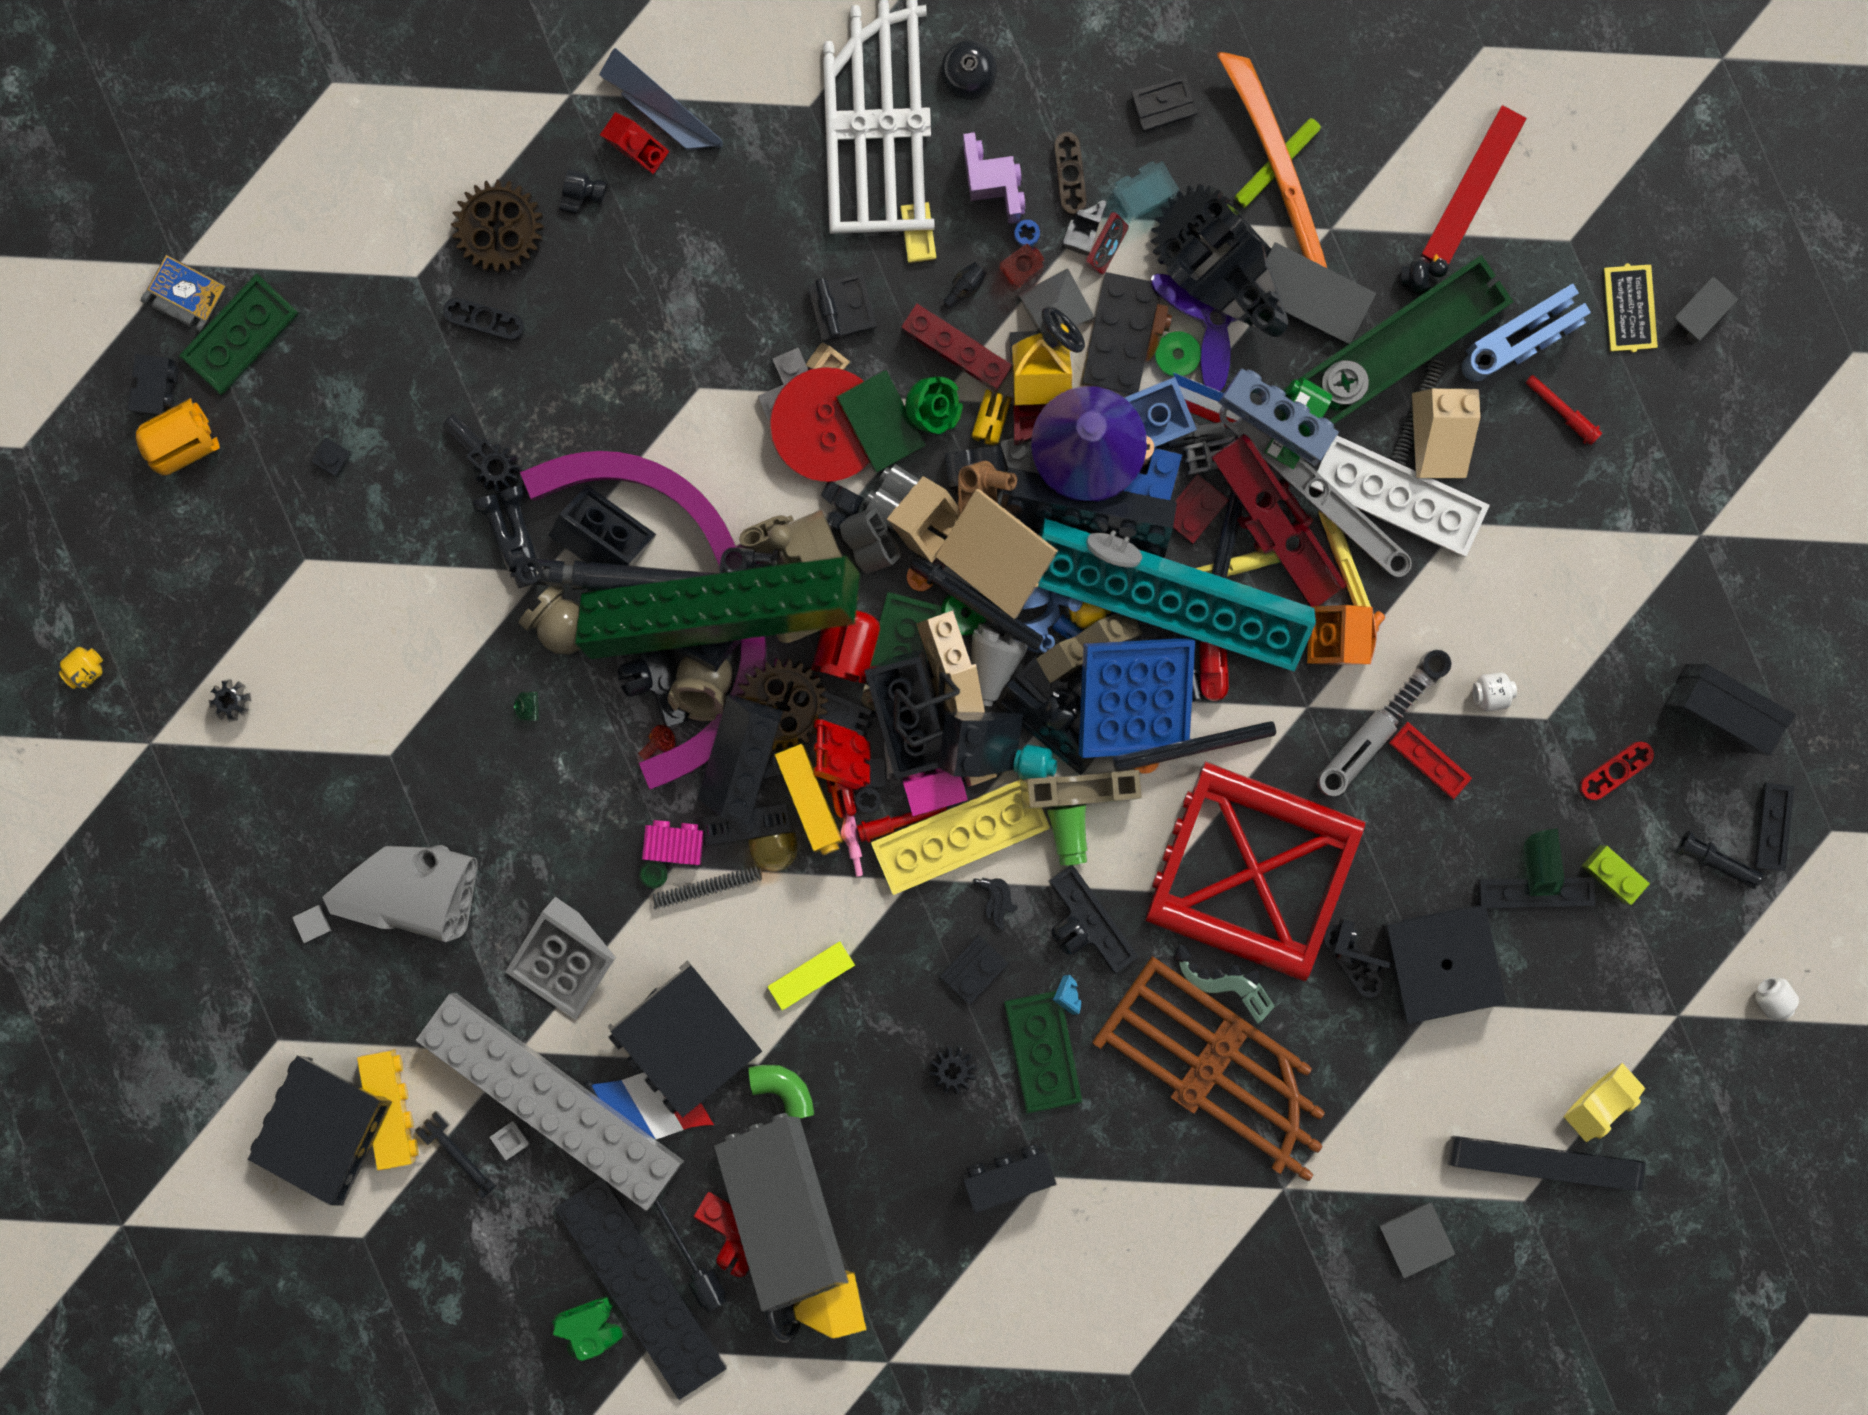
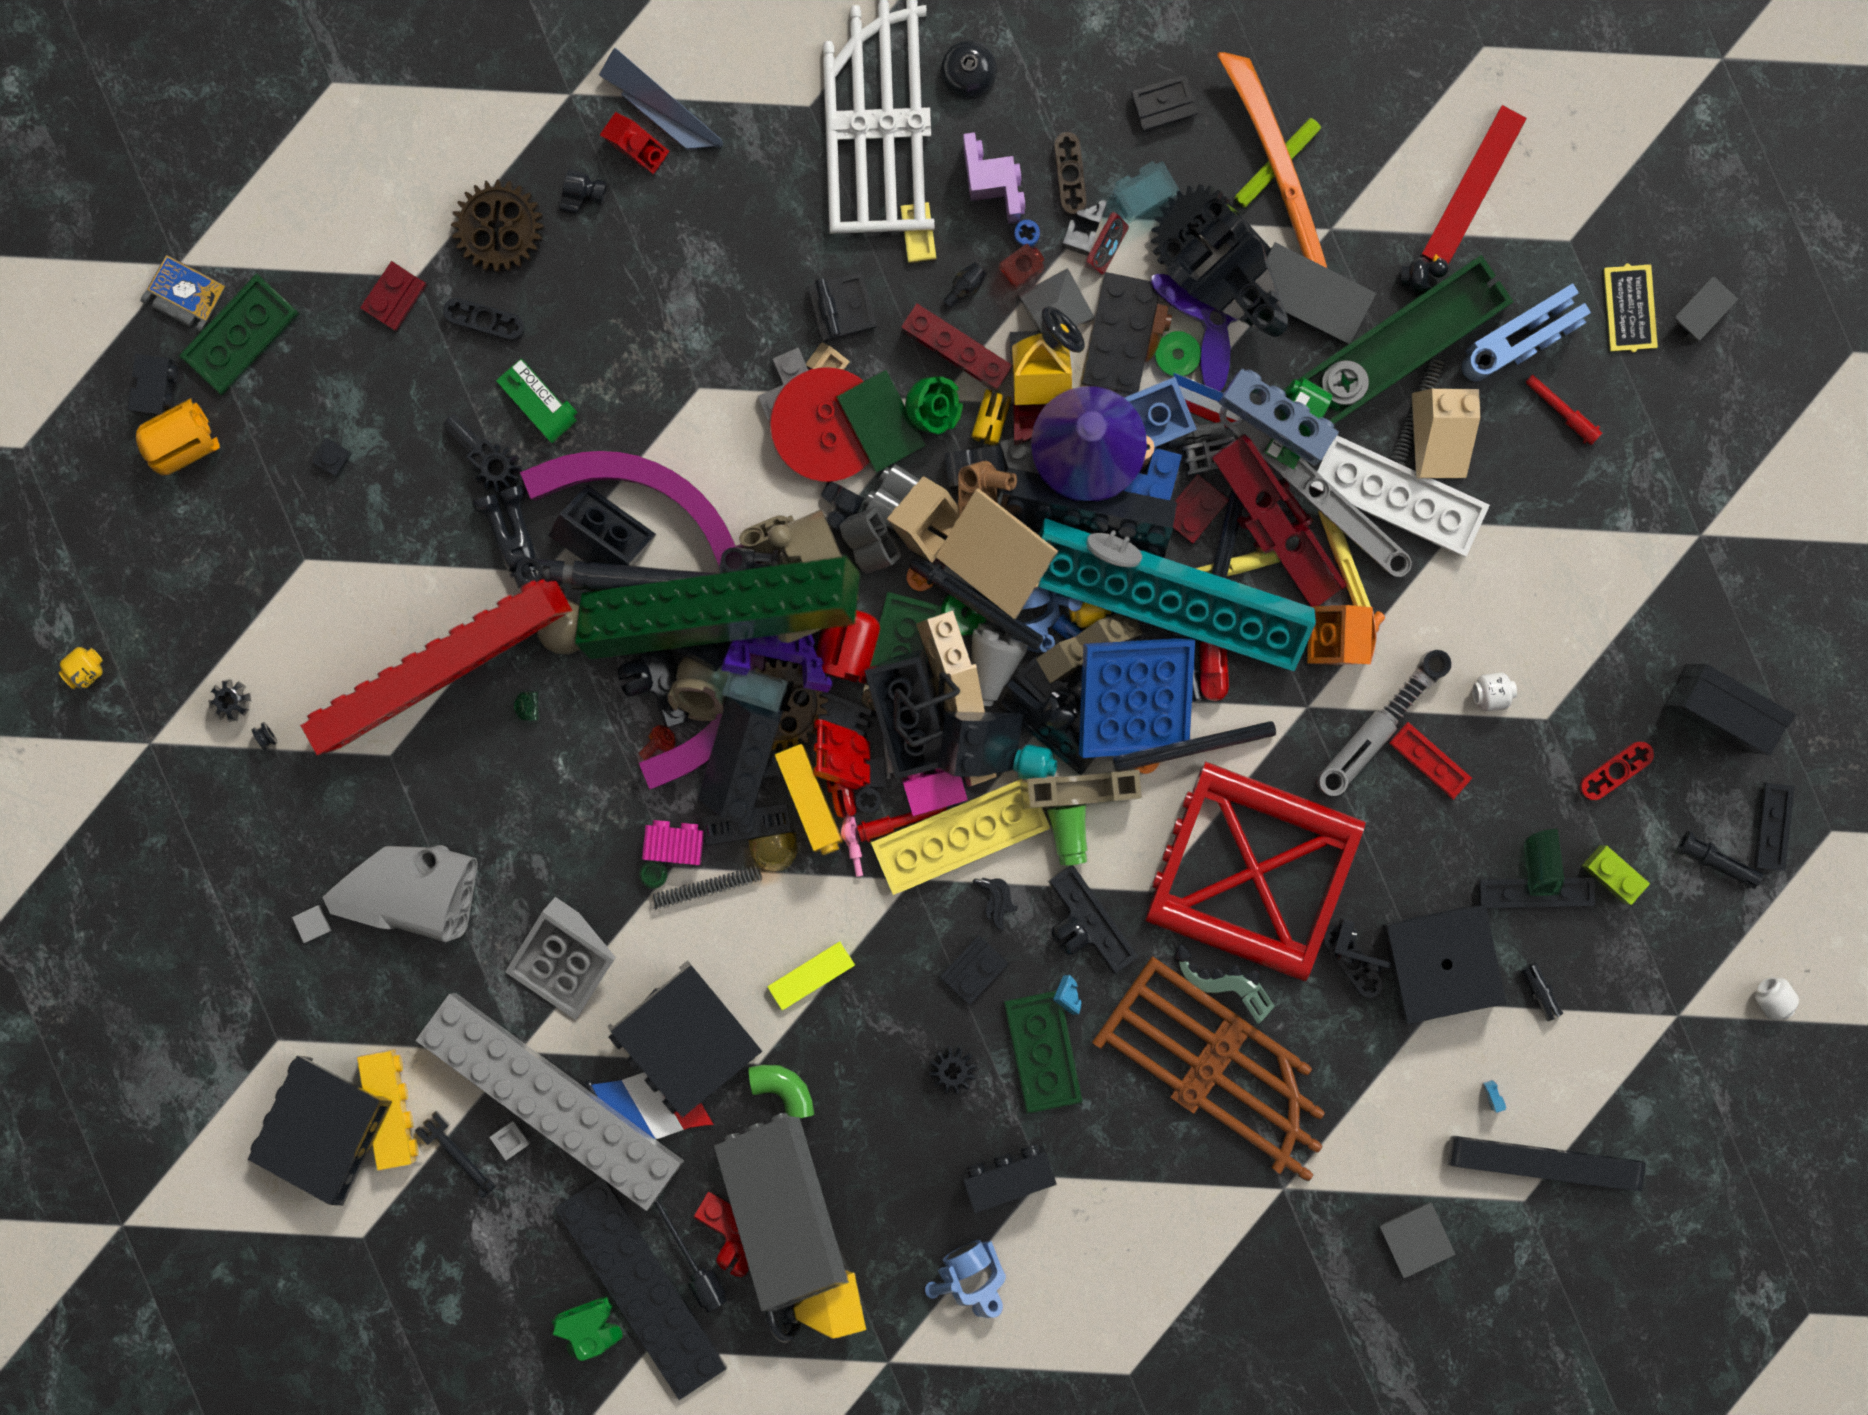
(264, 736): none -> black bush
(393, 296): none -> dark red plate
(436, 666): none -> red brick
(537, 401): none -> green door
(756, 689): none -> clear light blue brick
(798, 651): none -> dark purple wing
(964, 1263): none -> medium blue piece
(1495, 1100): none -> dark azure tile
(1542, 991): none -> black pin
(1604, 1103): light yellow brick -> none

